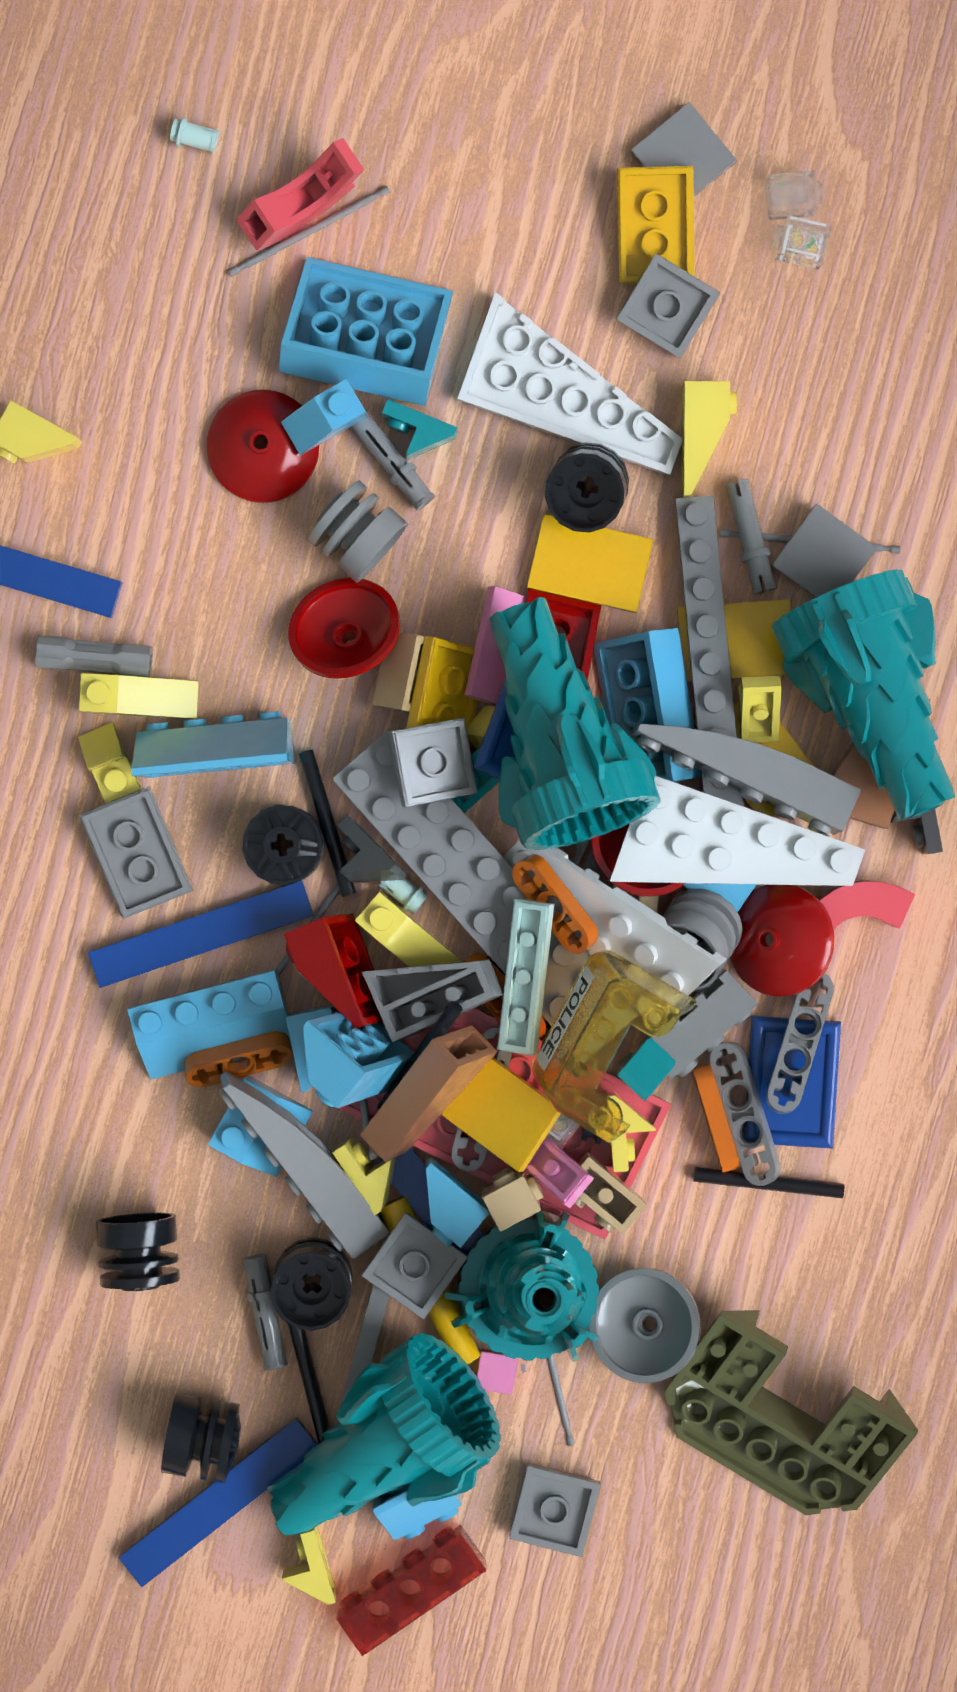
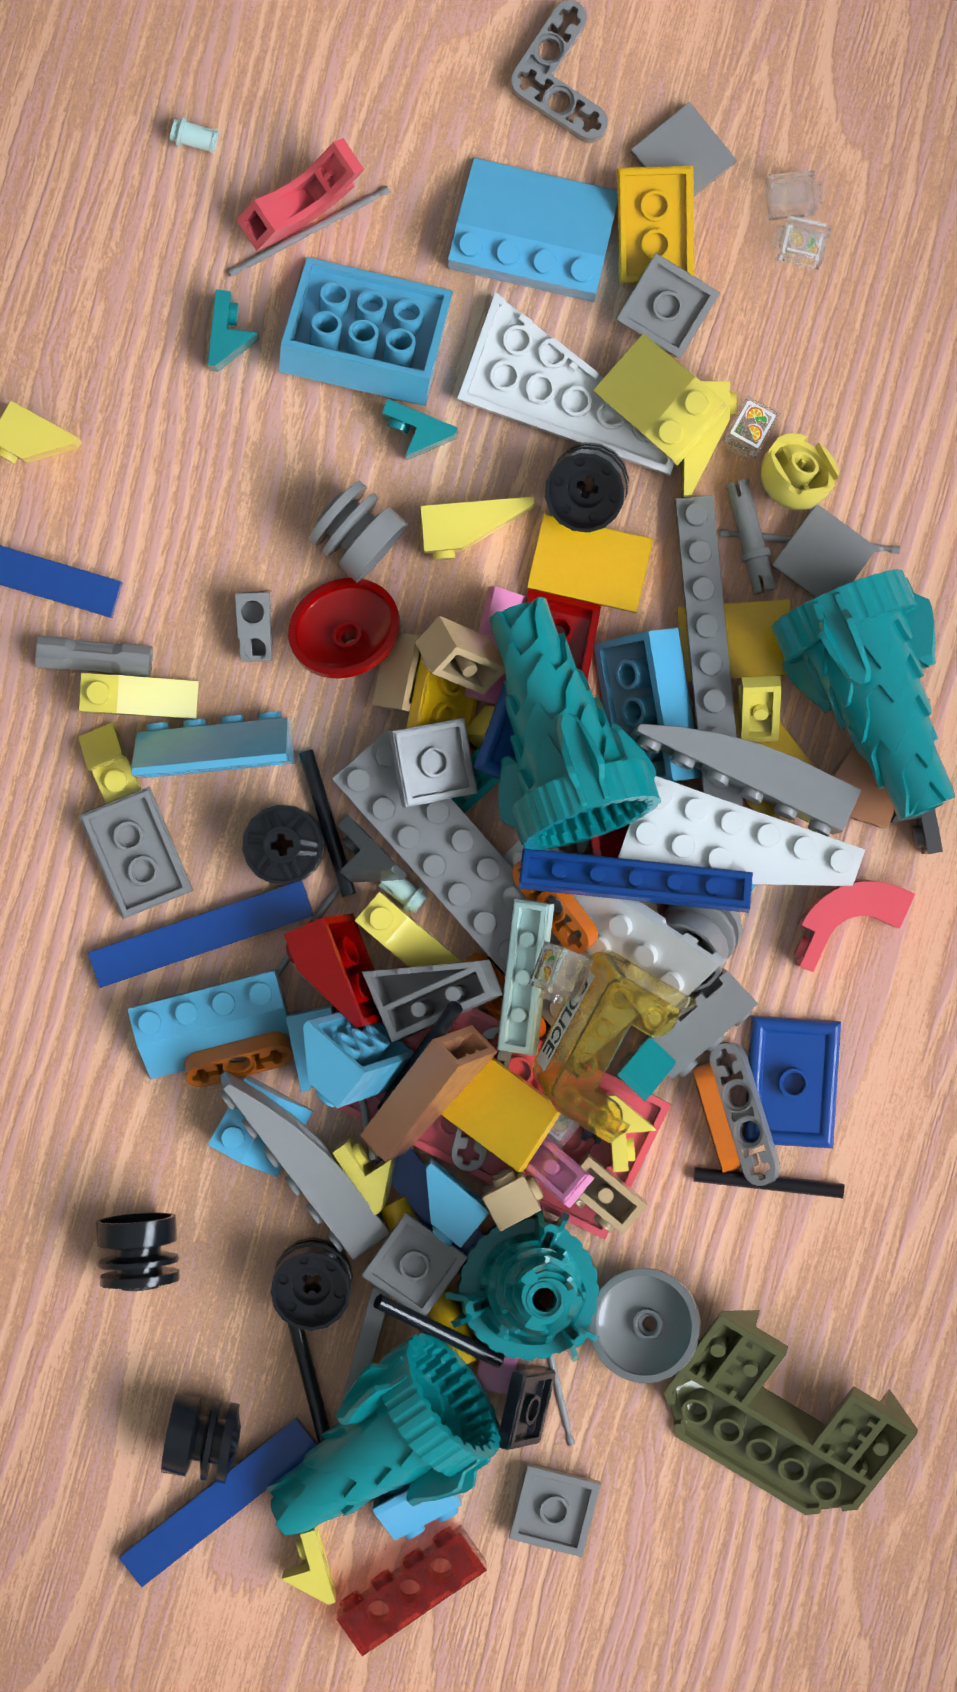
(225, 342): none -> teal slope
(251, 472): red dish -> none
(254, 625): none -> light grey leg
(264, 1312): light grey pin -> none
(324, 417): medium azure slope -> none
(417, 493): light grey pin -> none
(438, 1330): none -> black bar
(460, 655): none -> tan brick
(463, 524): none -> light yellow slope
(526, 1407): none -> black tile
(533, 229): none -> medium azure slope
(545, 70): none -> light grey beam
(560, 973): none -> clear brick
(635, 880): none -> blue tile
(661, 399): none -> light yellow slope
(750, 428): none -> clear brick
(798, 472): none -> light yellow cylinder
(800, 940): red dish -> none
(803, 1043): light grey beam -> none

